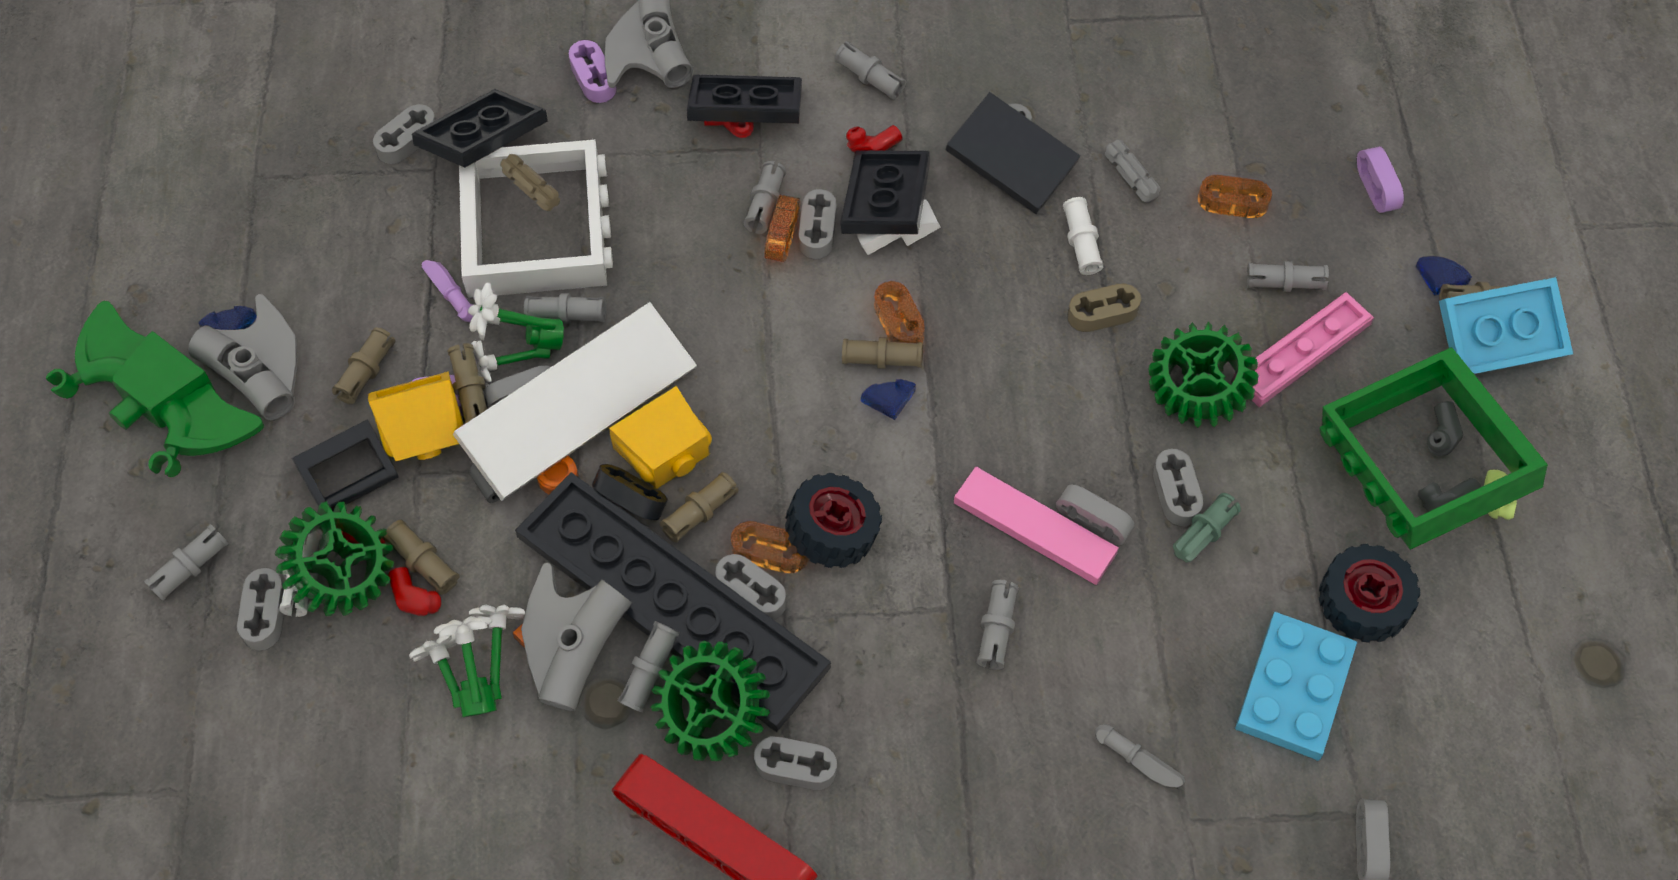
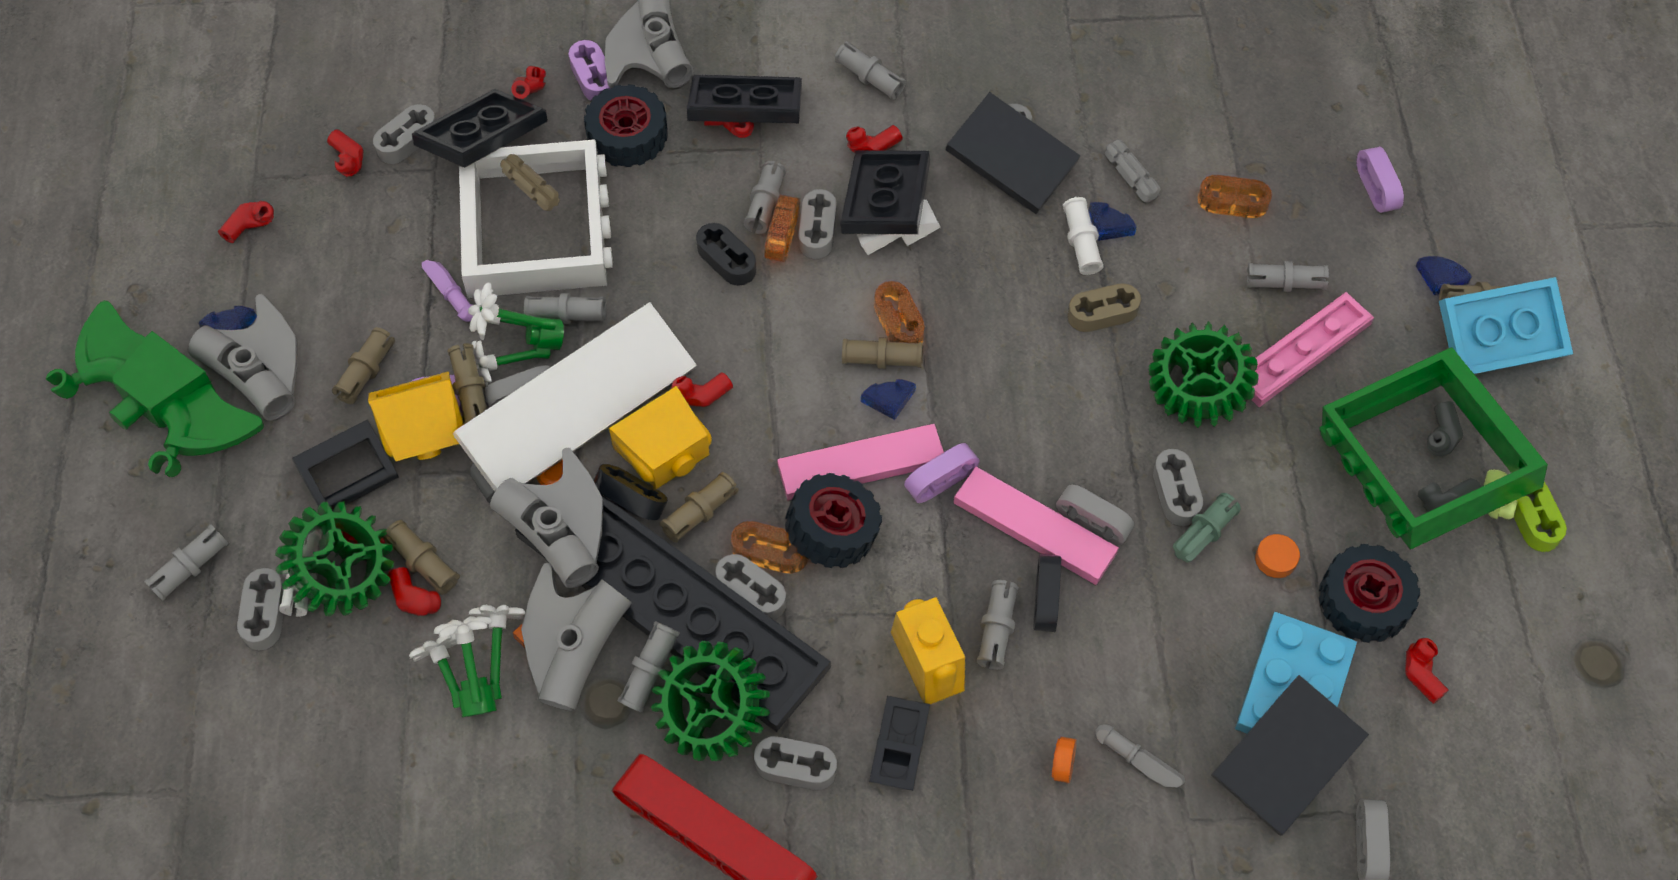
(245, 217): none -> red arm
(351, 153): none -> red arm
(530, 84): none -> red arm
(558, 519): none -> light grey pin
(626, 125): none -> black wheel
(704, 394): none -> red arm
(721, 257): none -> black beam
(864, 459): none -> bright pink tile
(899, 743): none -> black slope
(929, 650): none -> yellow torso
(941, 473): none -> lavender beam
(1047, 593): none -> black beam
(1064, 759): none -> orange tile
(1110, 222): none -> clear blue tile
(1277, 556): none -> orange tile
(1290, 755): none -> black tile
(1419, 669): none -> red arm
(1541, 512): none -> lime beam

